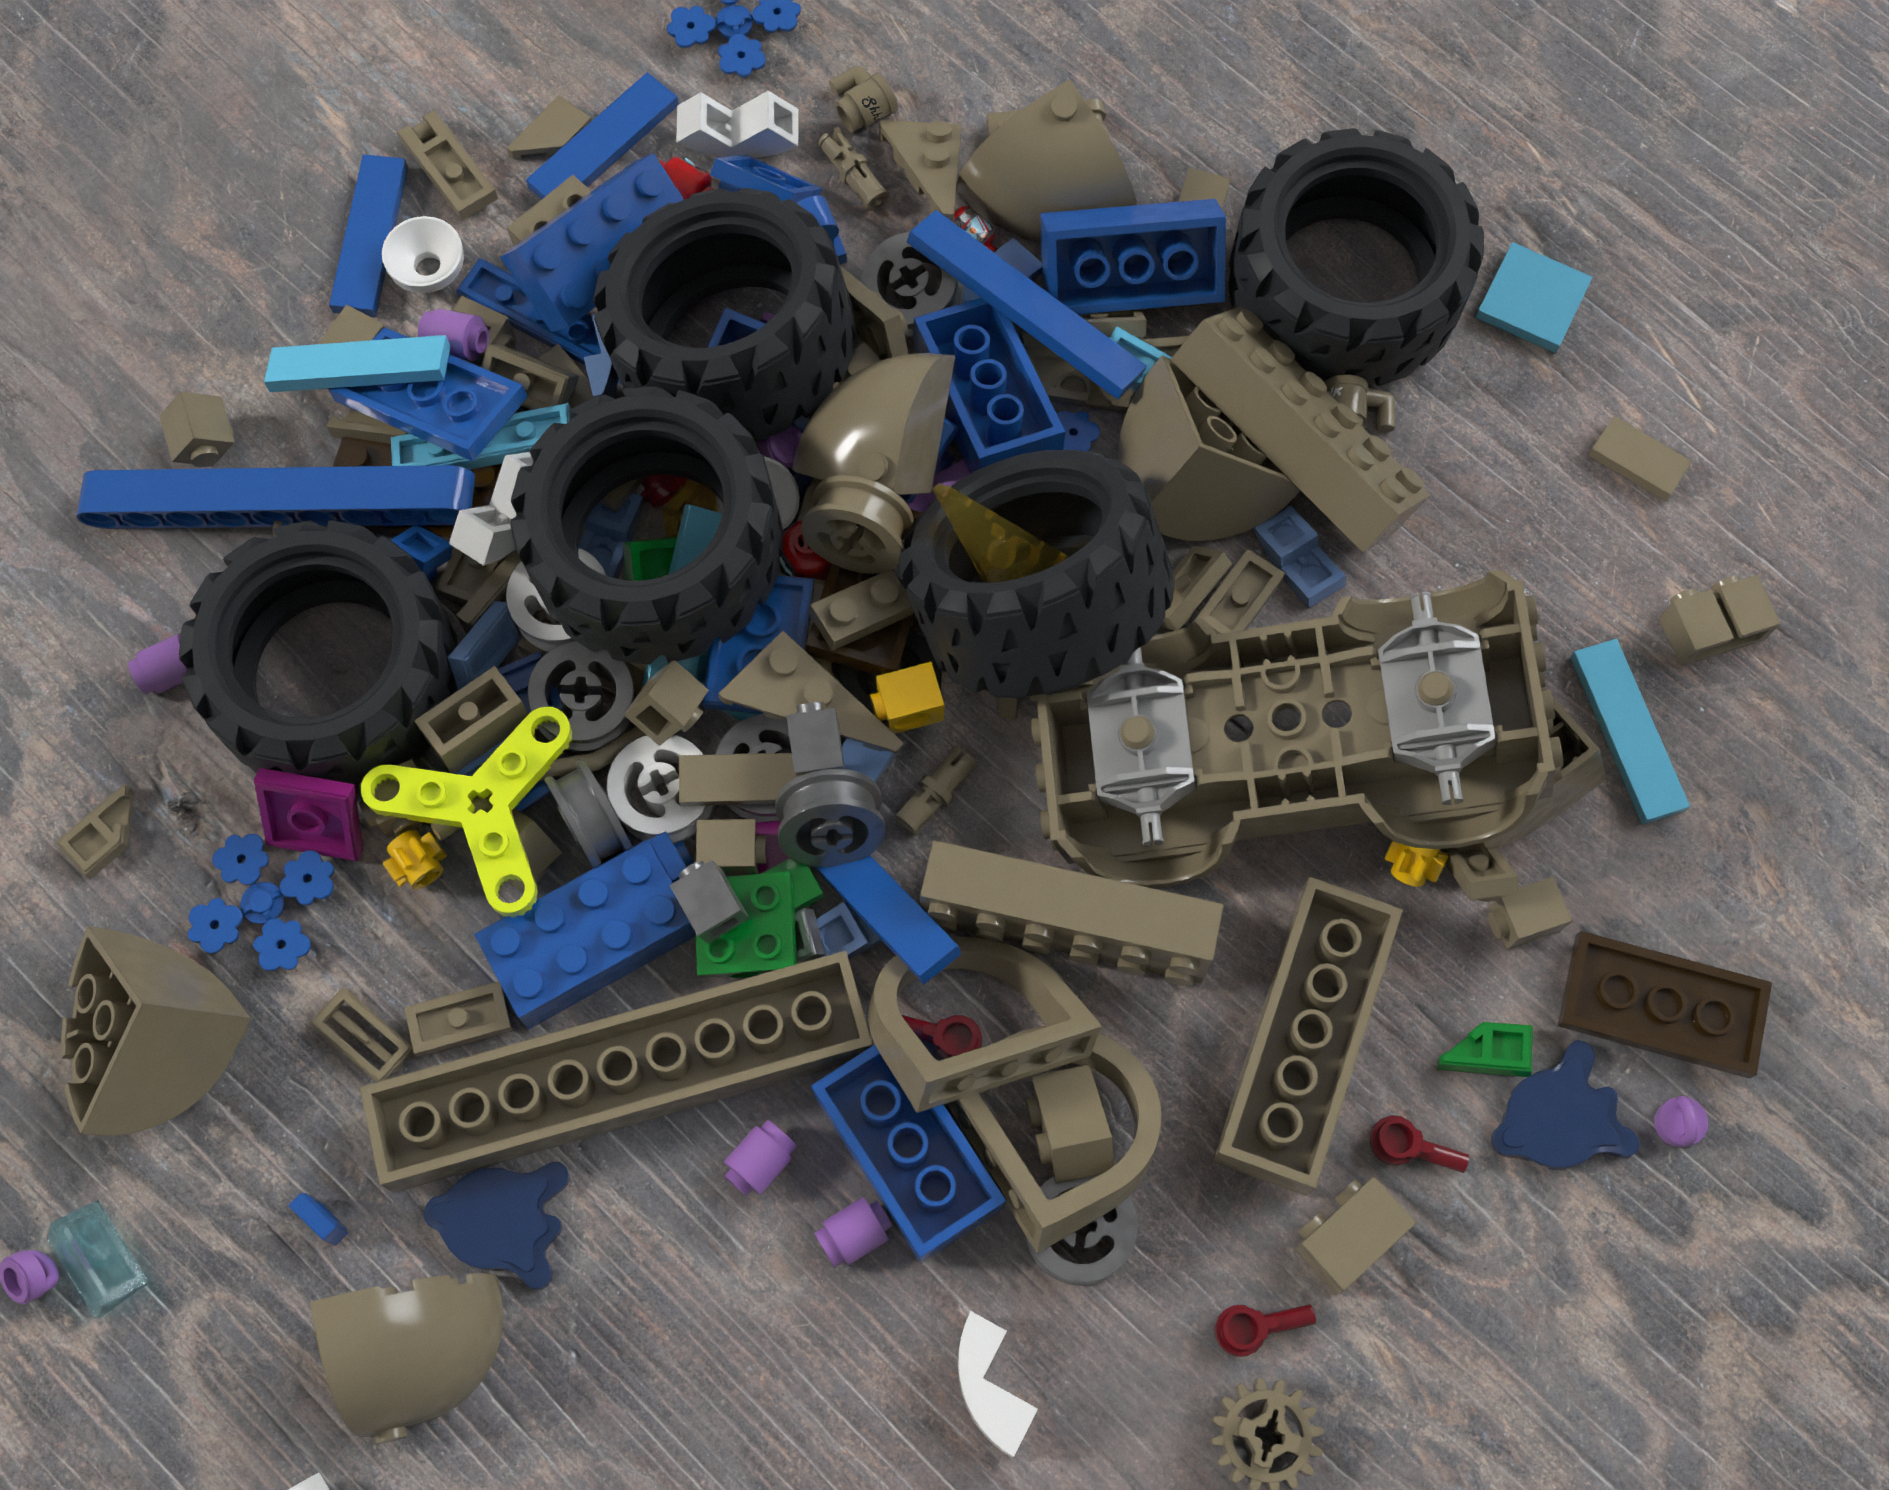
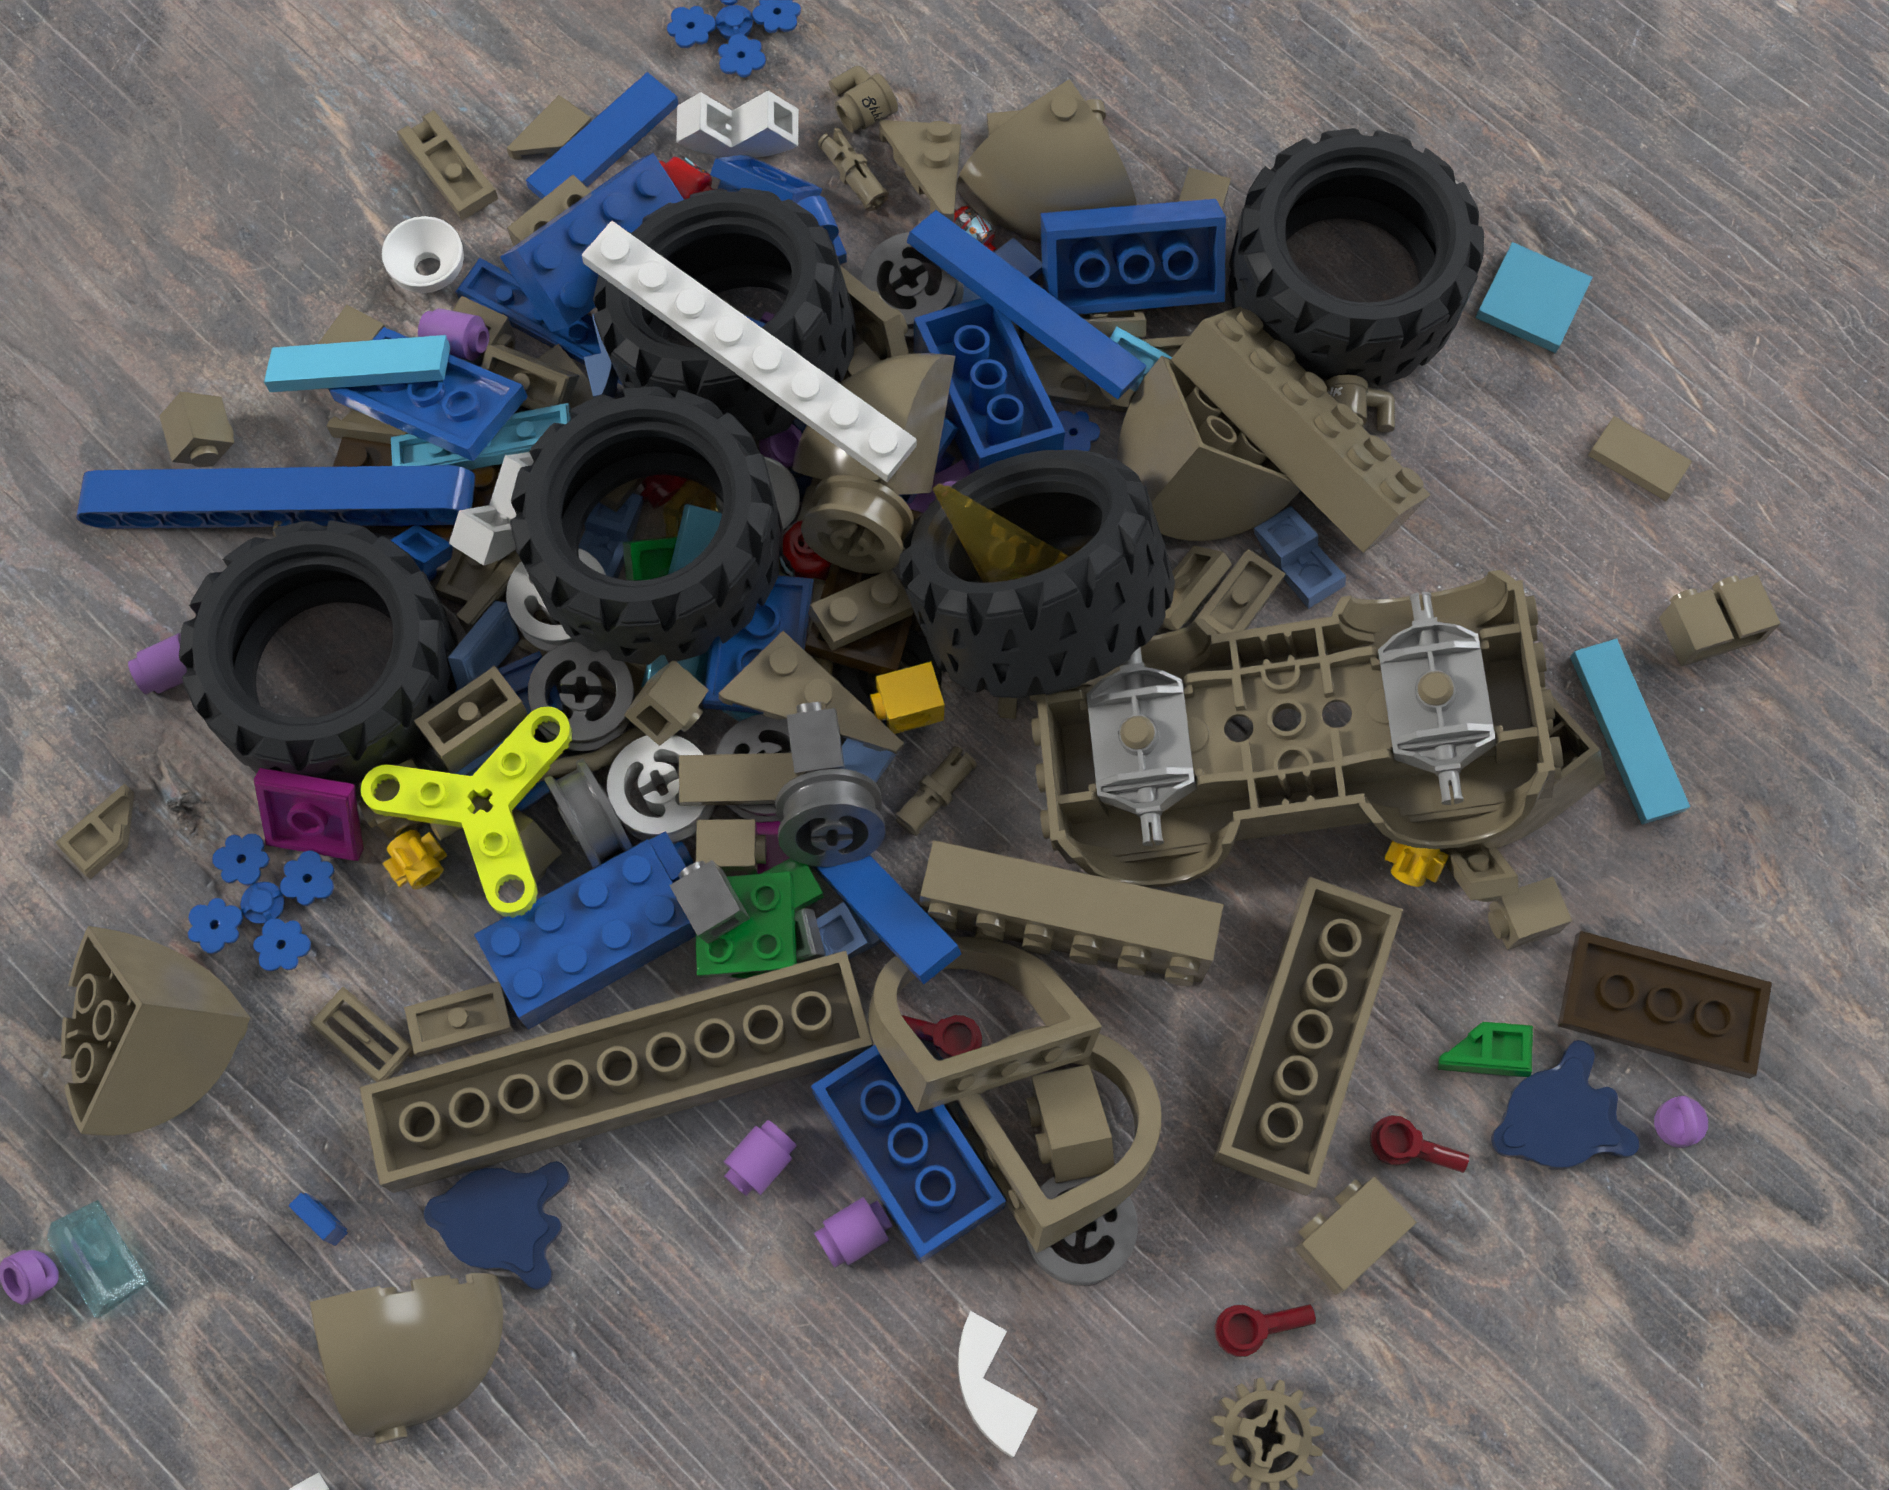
(370, 221): blue tile -> none
(749, 351): none -> white plate

